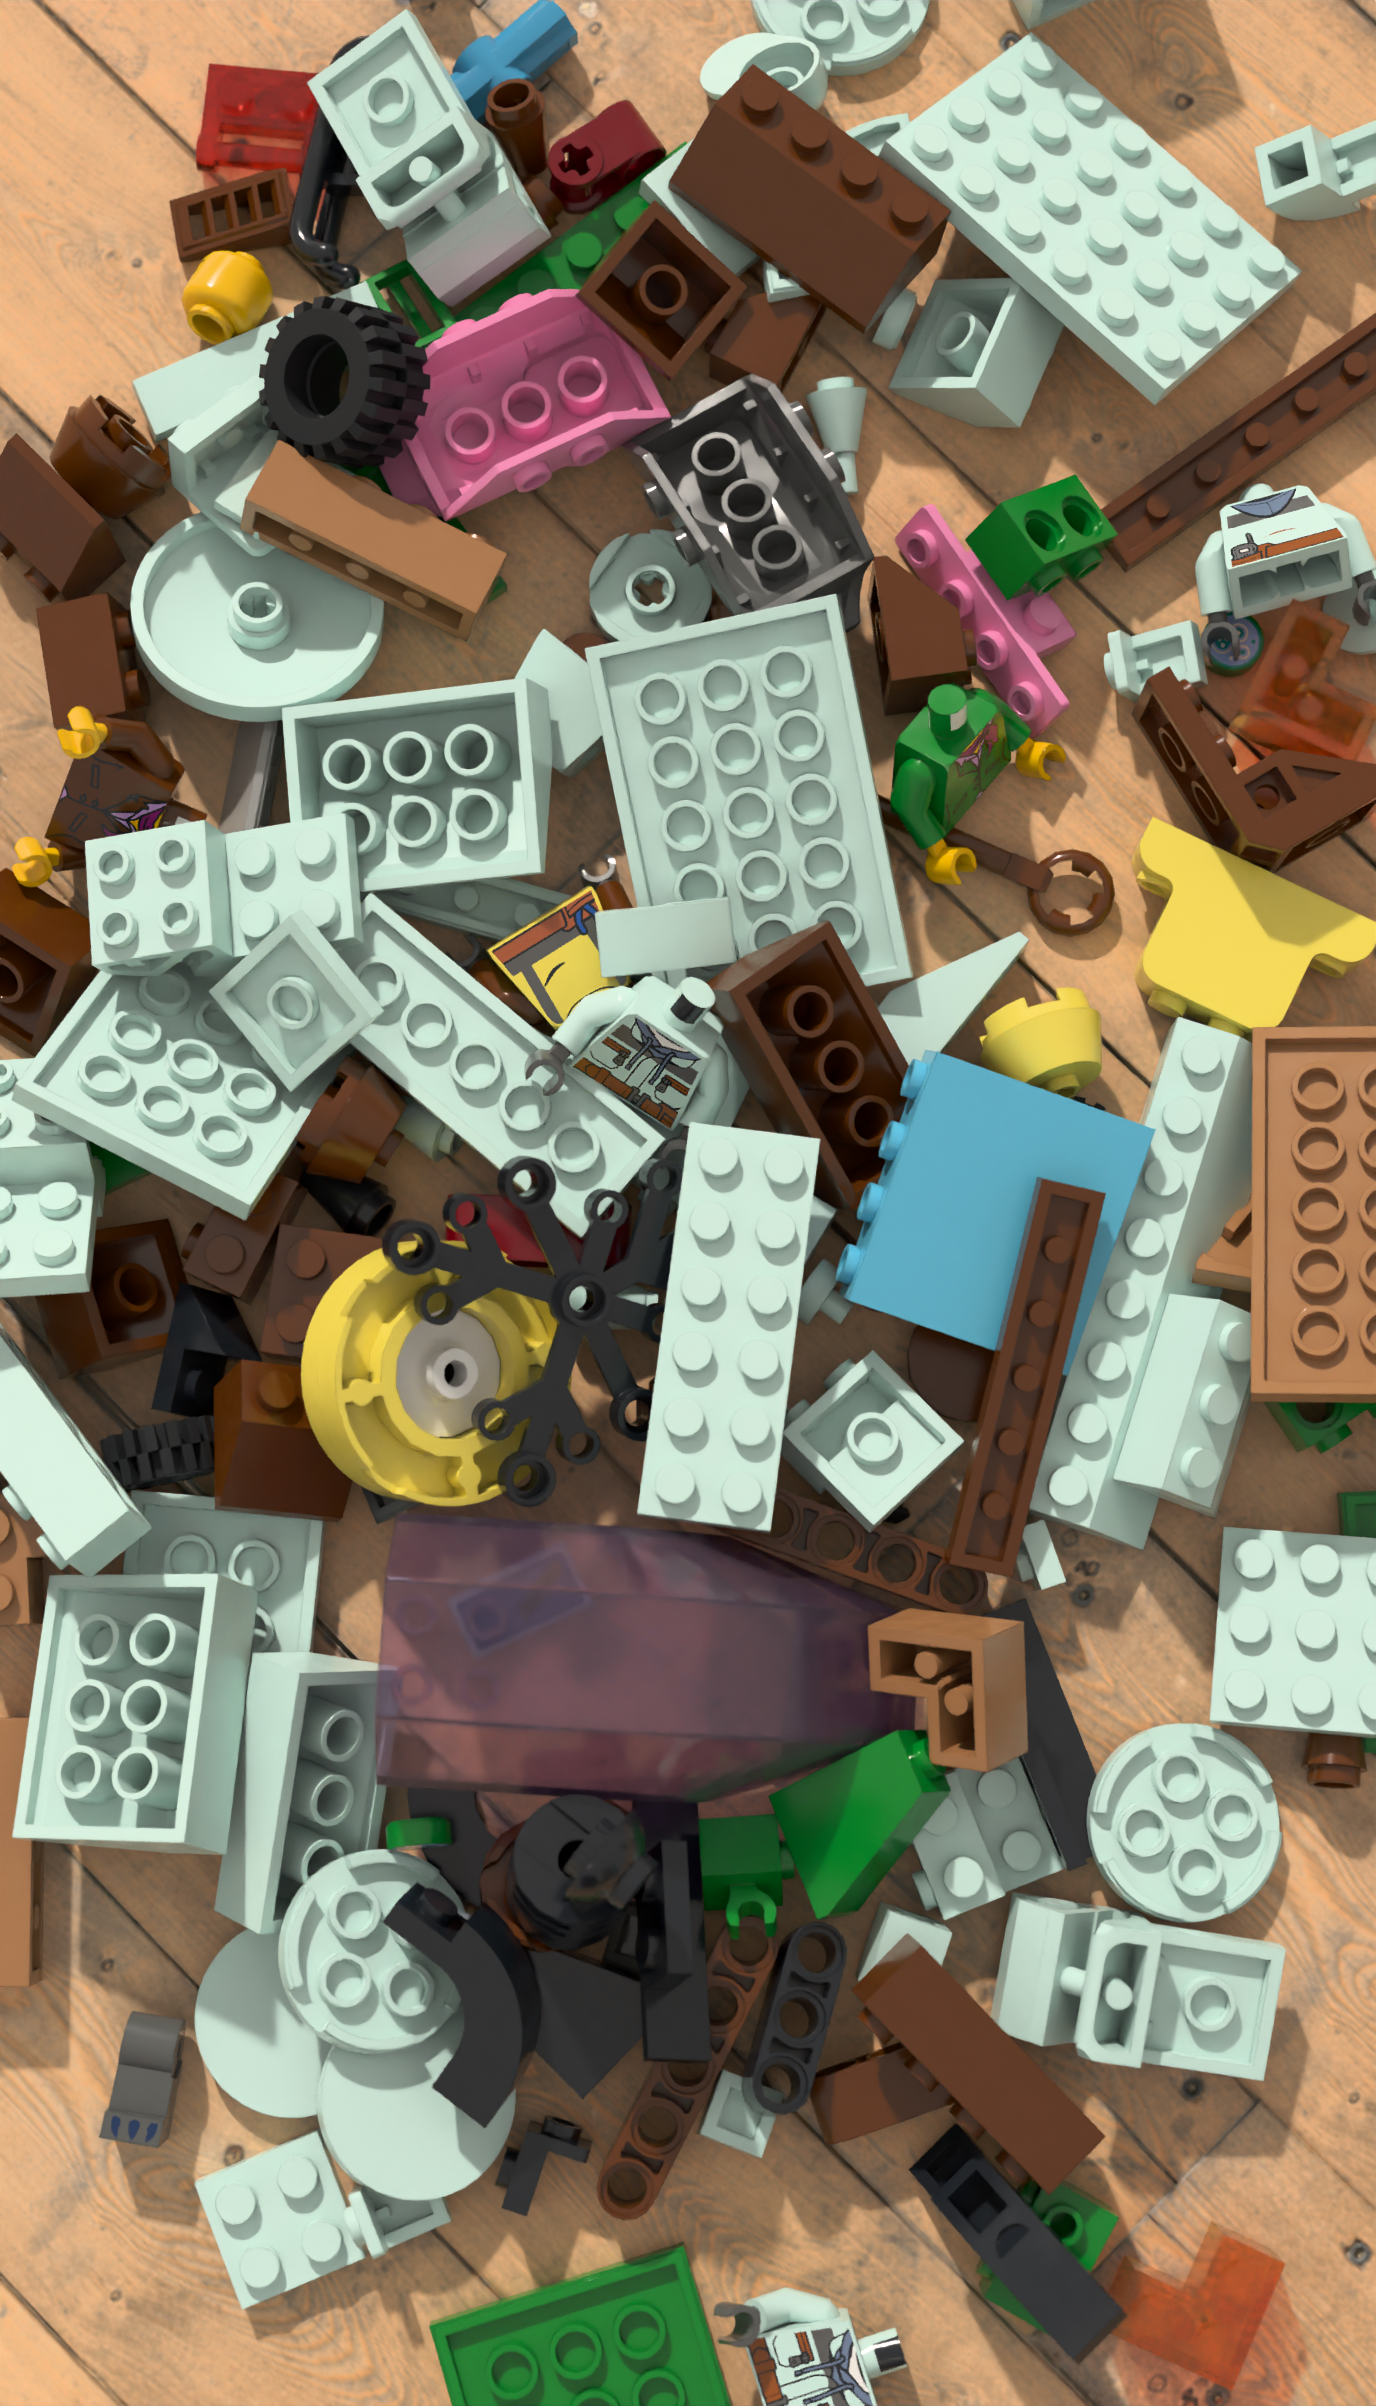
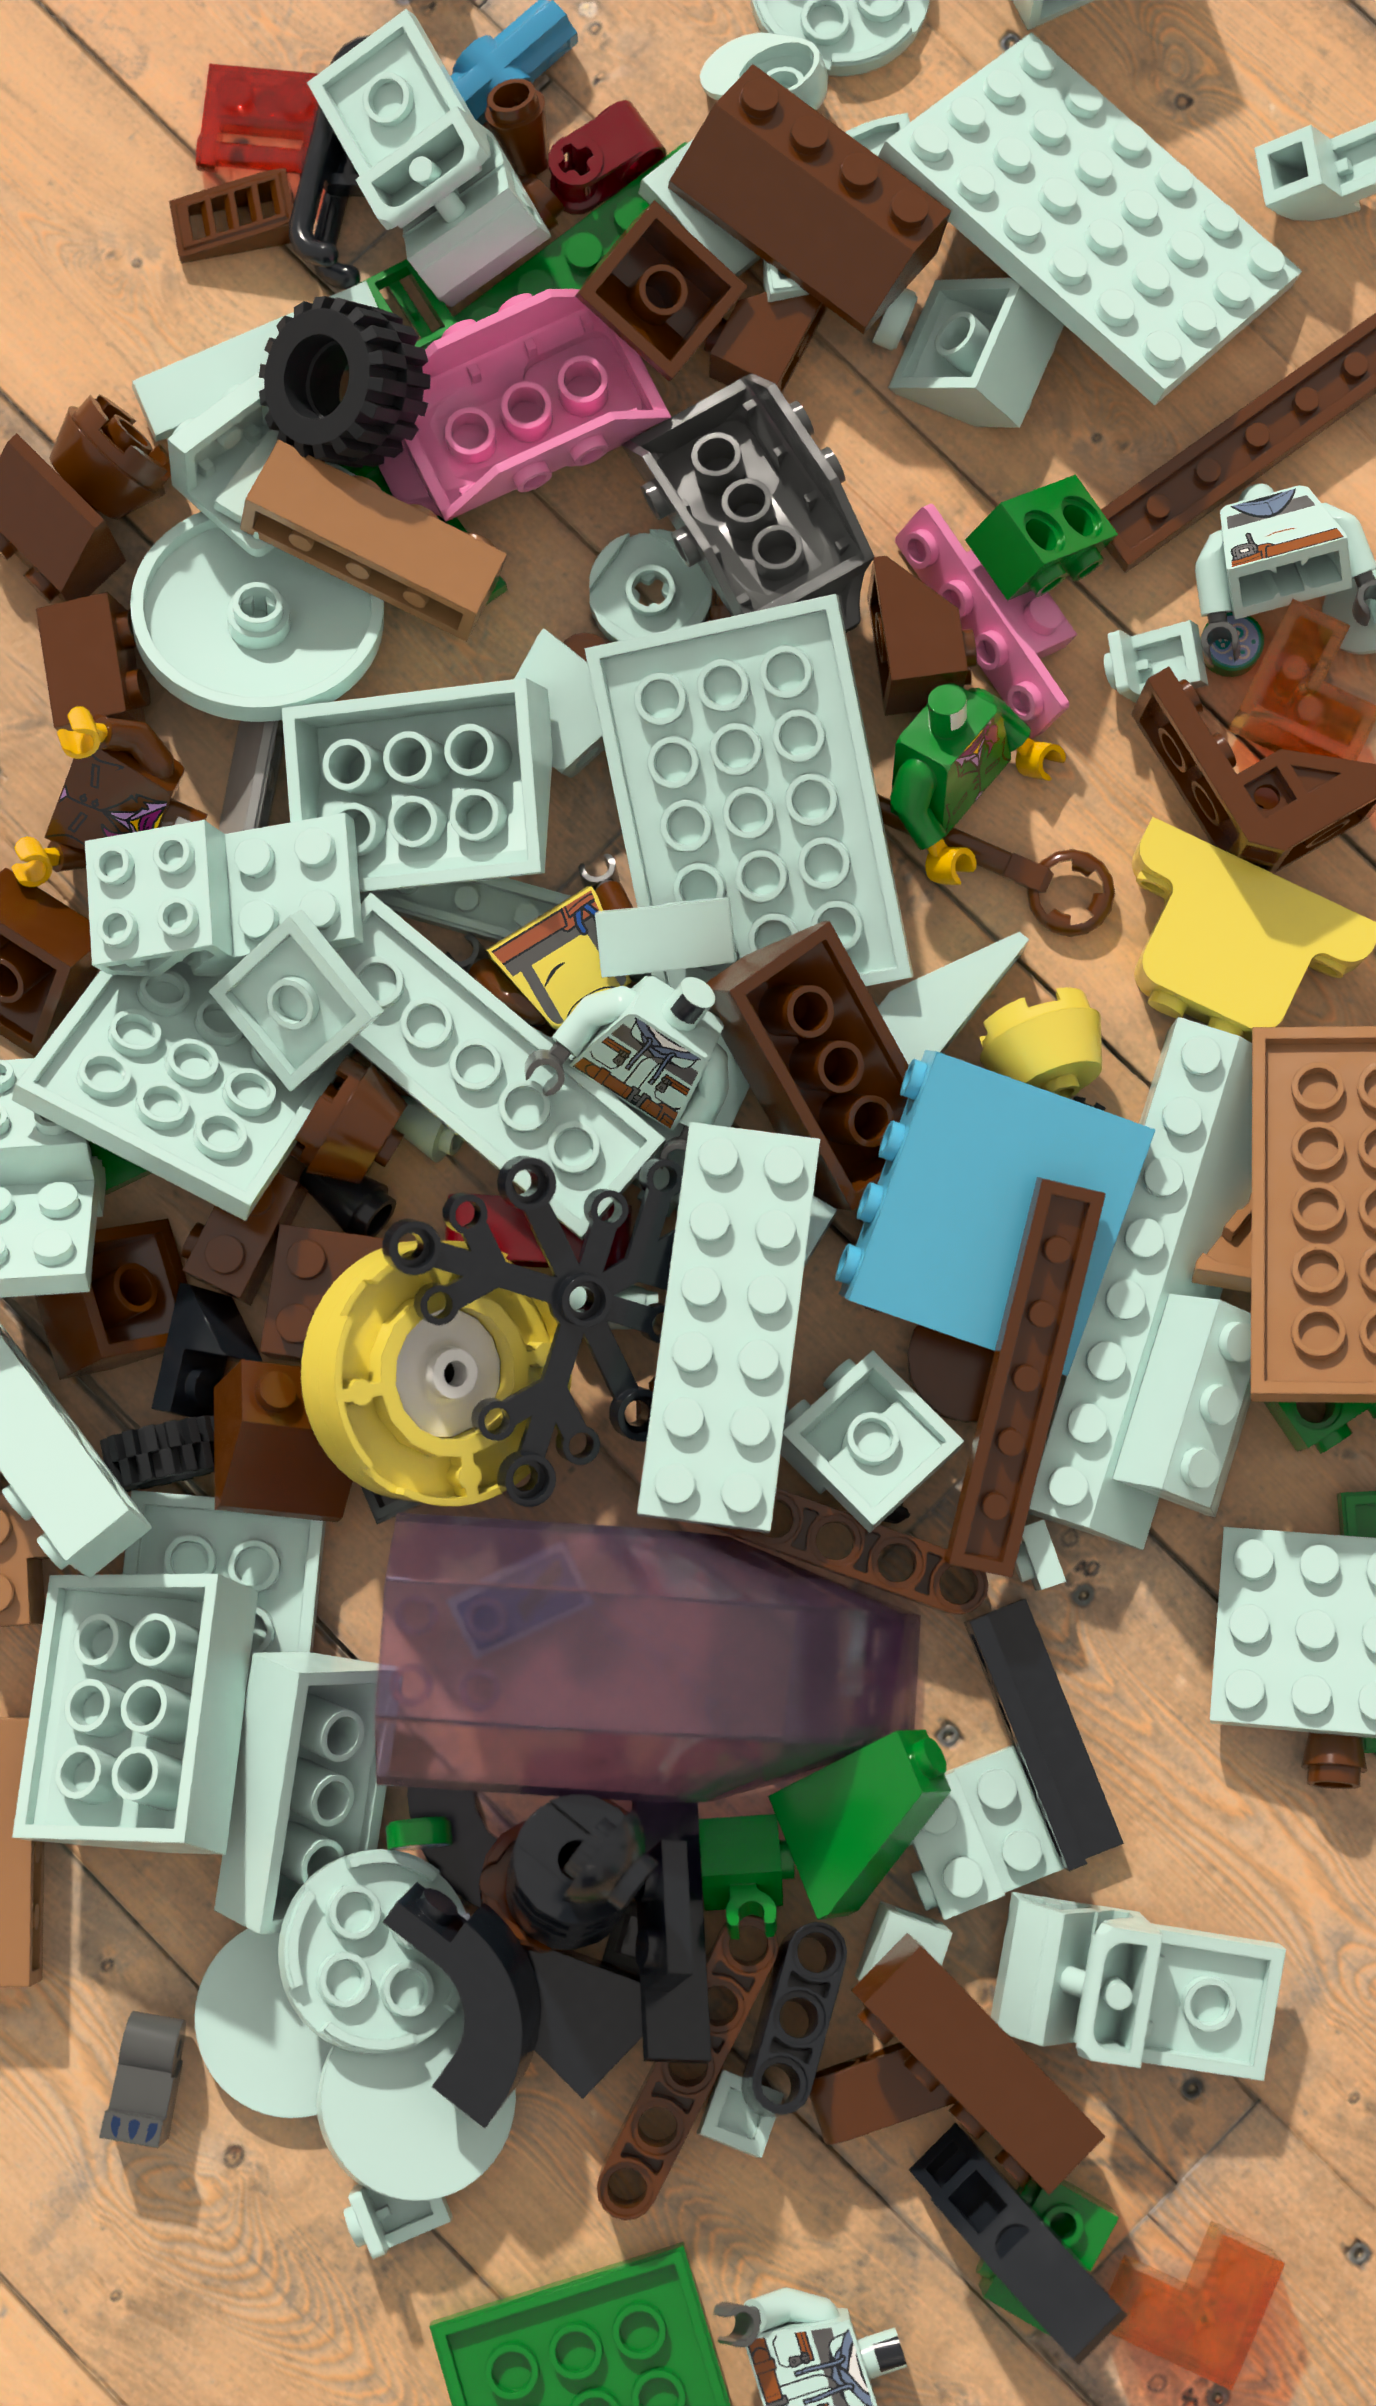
(226, 296): yellow head -> none
(279, 2218): light aqua plate -> none
(523, 2167): black bracket -> none
(820, 1294): light aqua tile -> none
(839, 418): light aqua cone -> none
(969, 1675): medium nougat brick -> none
(1184, 1822): light aqua tile -> none

